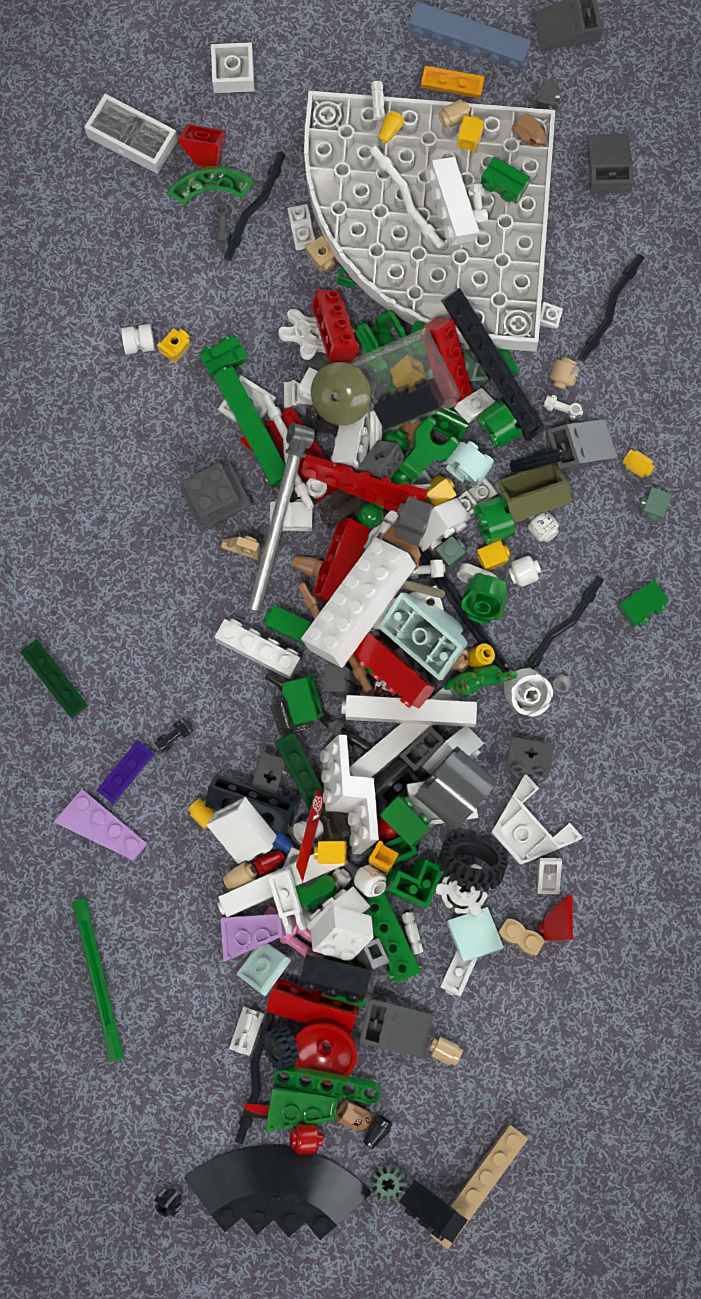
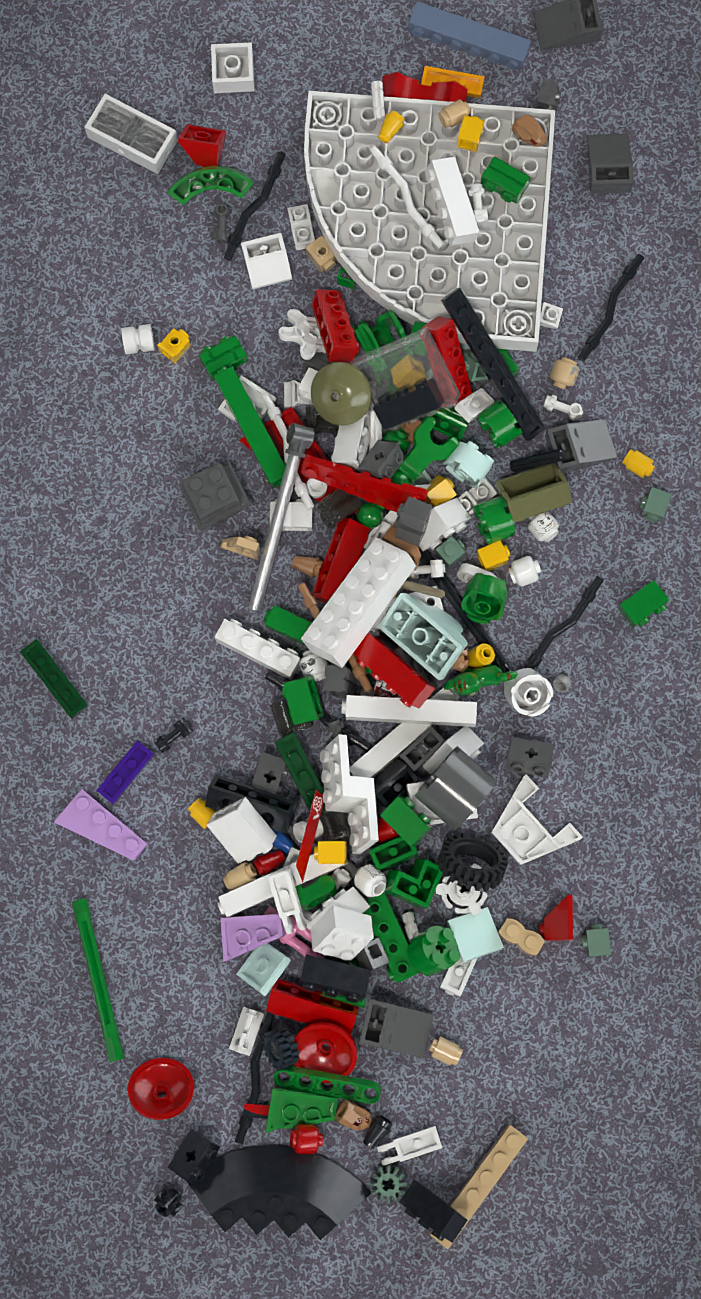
(157, 1078): none -> red dish
(194, 1146): none -> black brick
(266, 261): none -> white slope
(313, 665): none -> white head
(383, 857): light orange panel -> none
(401, 86): none -> red brick
(412, 1145): none -> white hinge
(433, 950): none -> green brick
(548, 875): white slope -> none
(596, 941): none -> sand green brick

